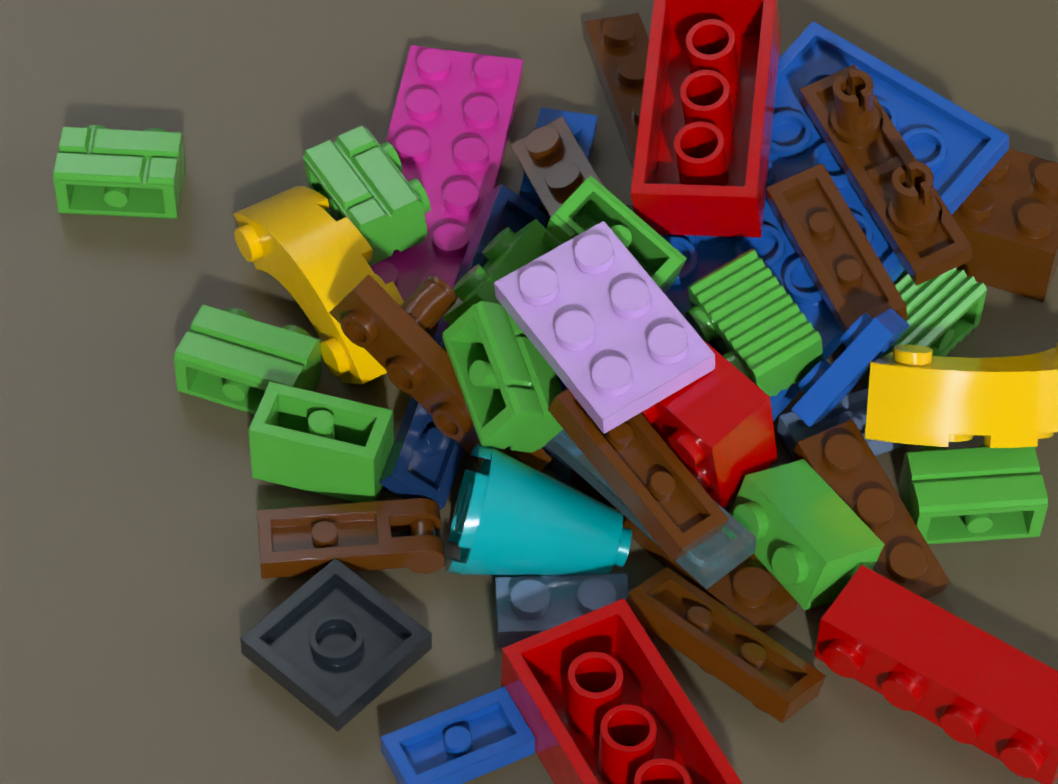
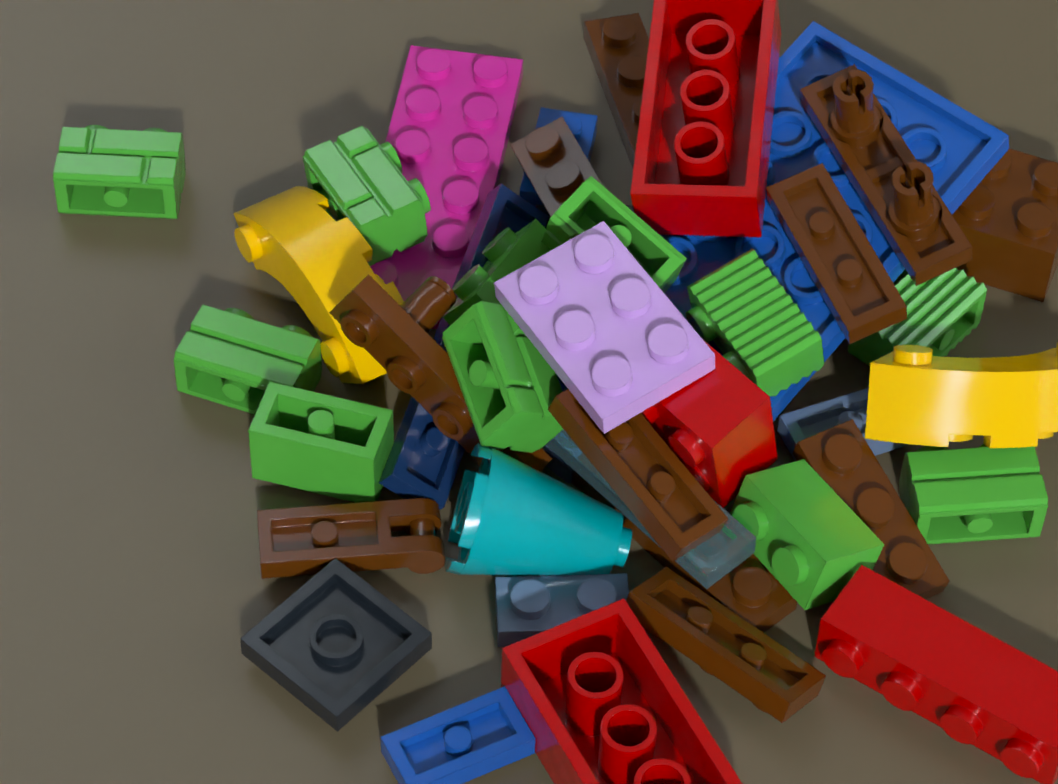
(829, 383): blue plate -> none

